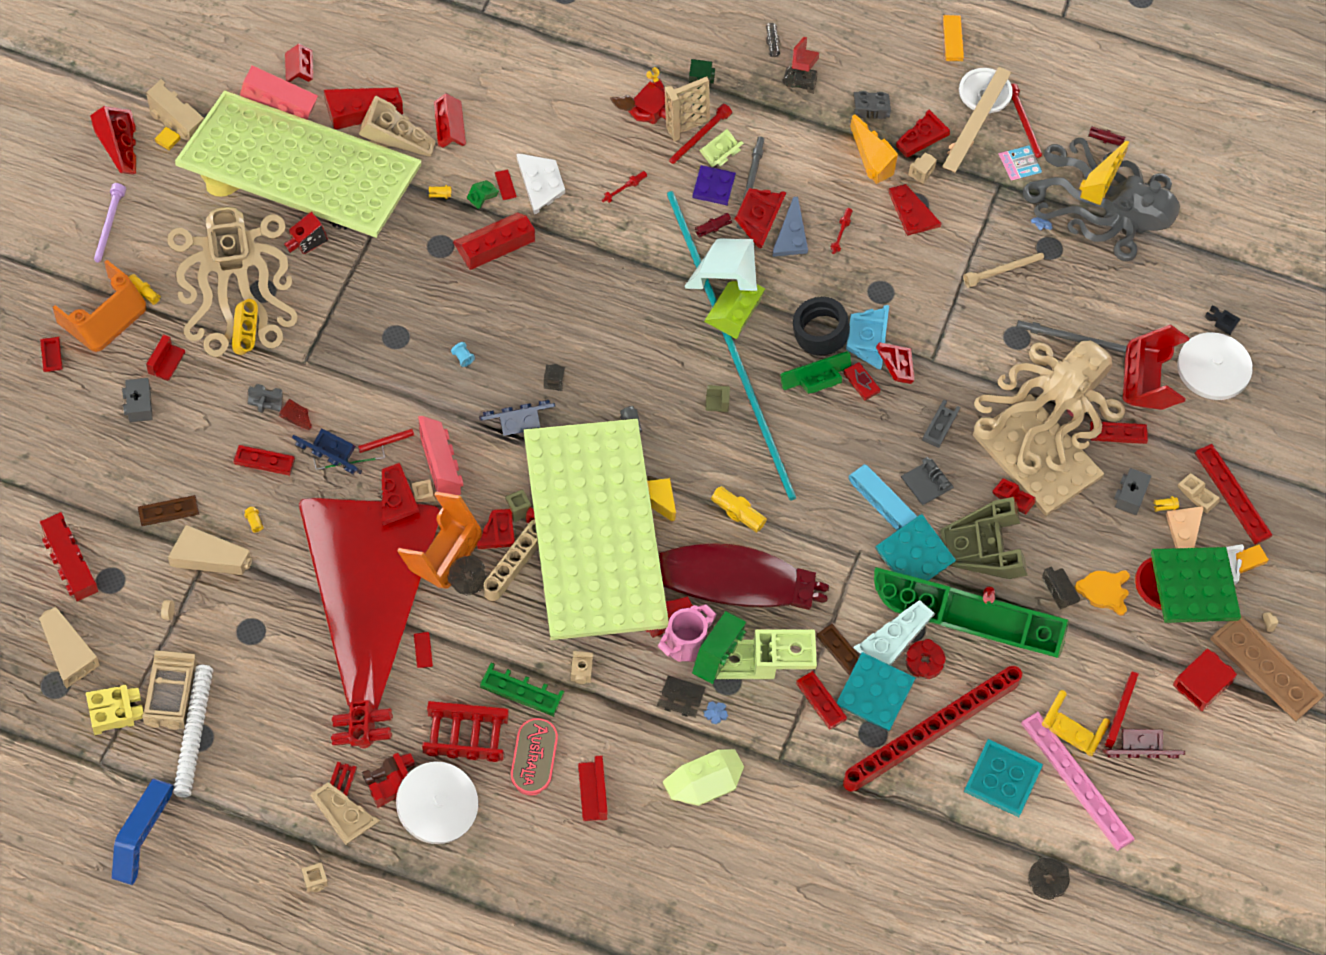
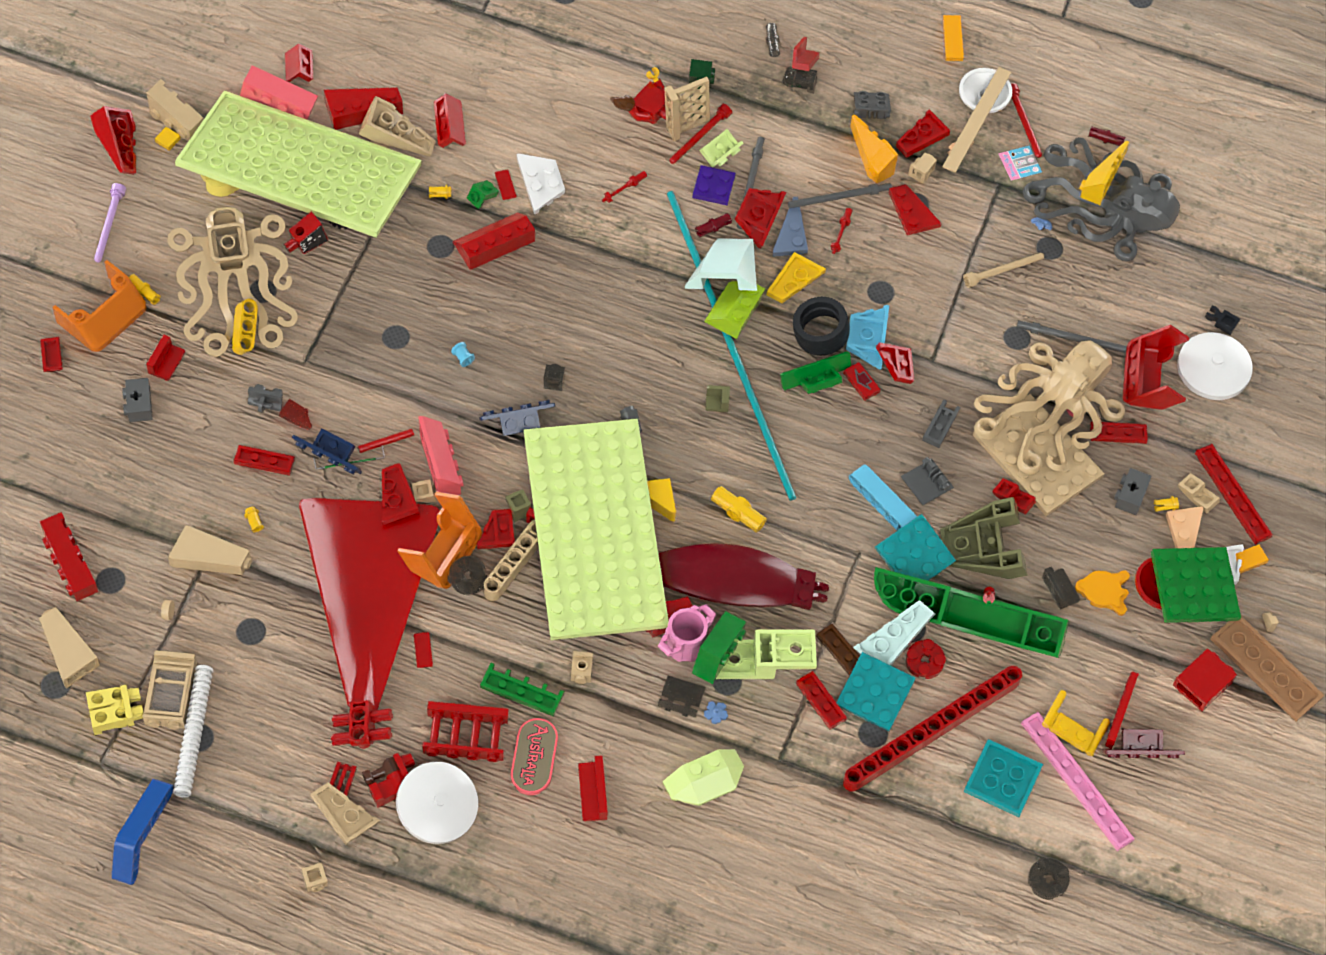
(168, 510): reddish brown tile -> none
(794, 277): none -> yellow wing
(872, 189): none -> dark grey bar

